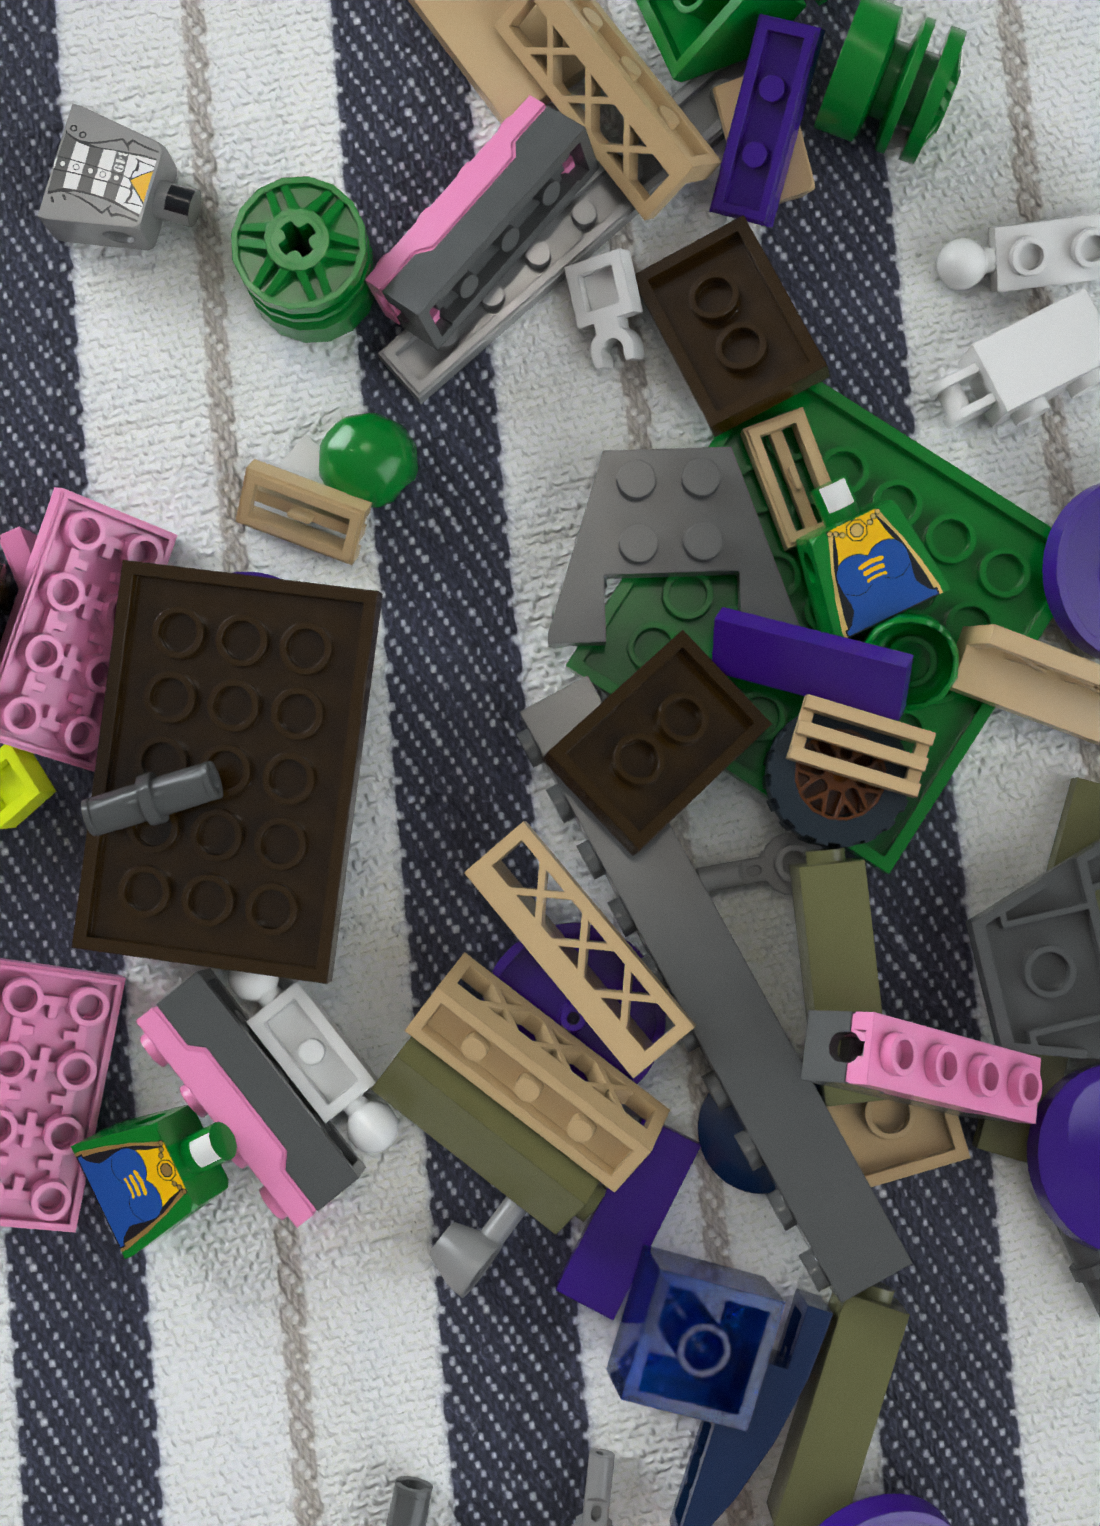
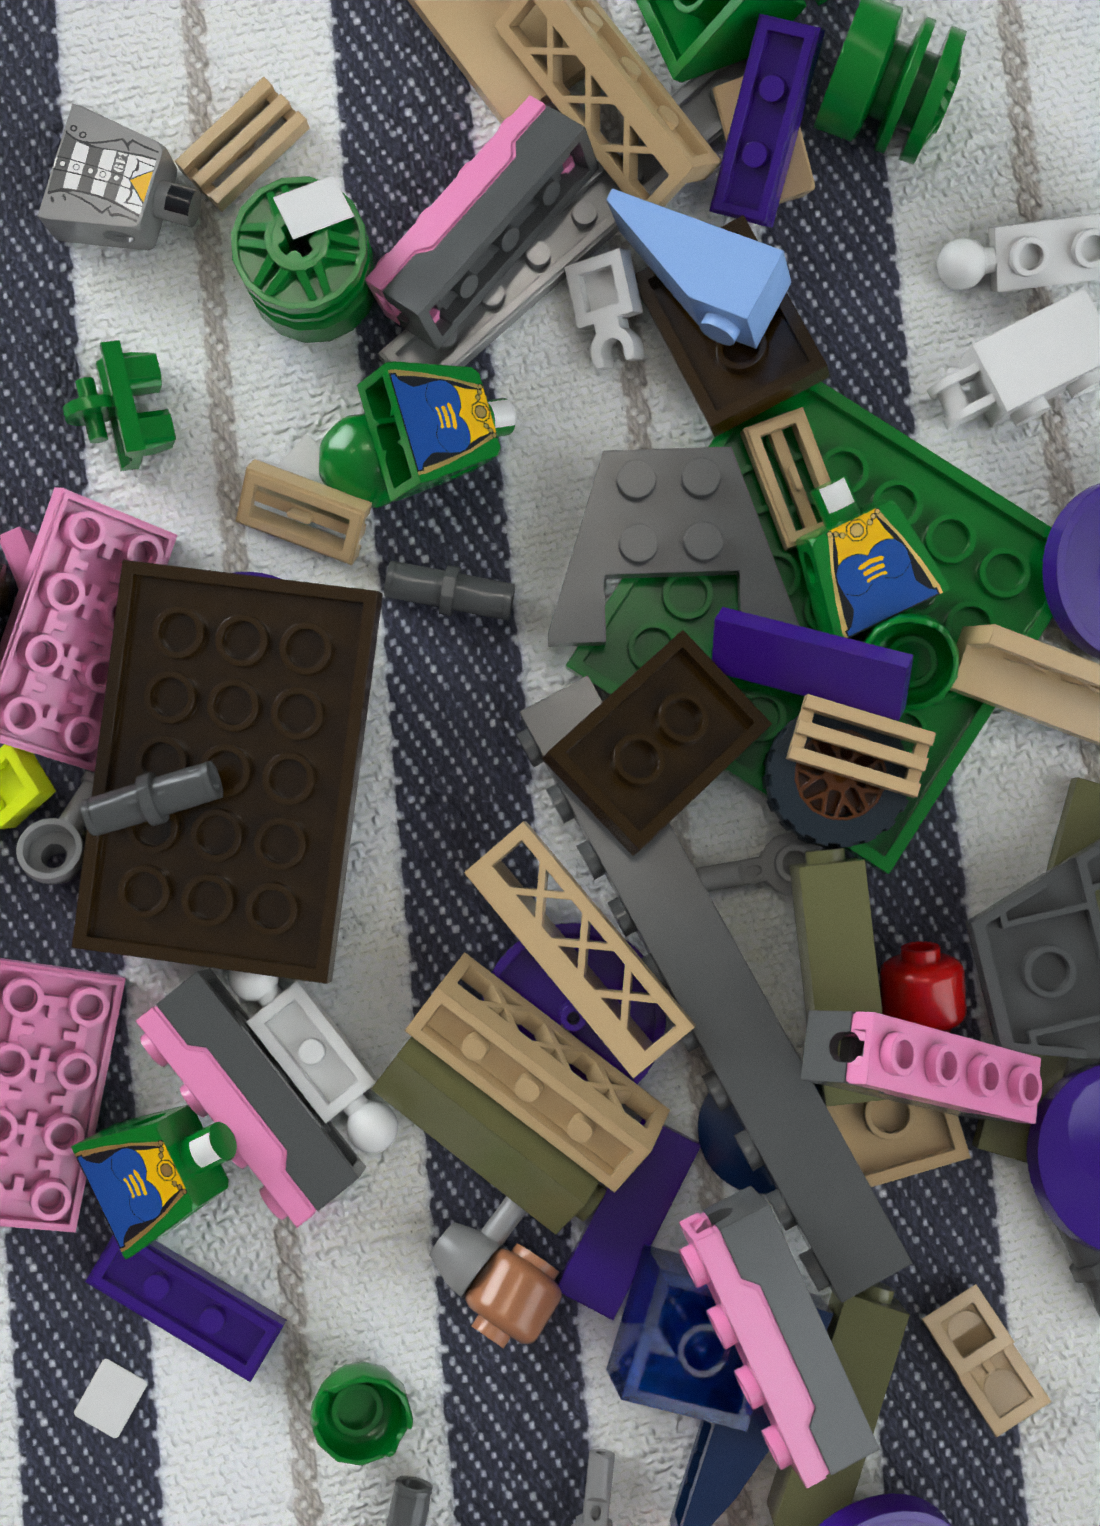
(56, 836): none -> light grey bar
(110, 1398): none -> white sticker
(120, 379): none -> green hips
(189, 1305): none -> dark purple tile
(226, 128): none -> tan tile
(313, 207): none -> white sticker
(360, 1413): none -> green hair
(431, 424): none -> torso
(449, 590): none -> dark grey pin
(513, 1296): none -> nougat head
(716, 275): none -> light blue slope
(778, 1336): none -> piece
(924, 986): none -> red head
(986, 1360): none -> tan slope

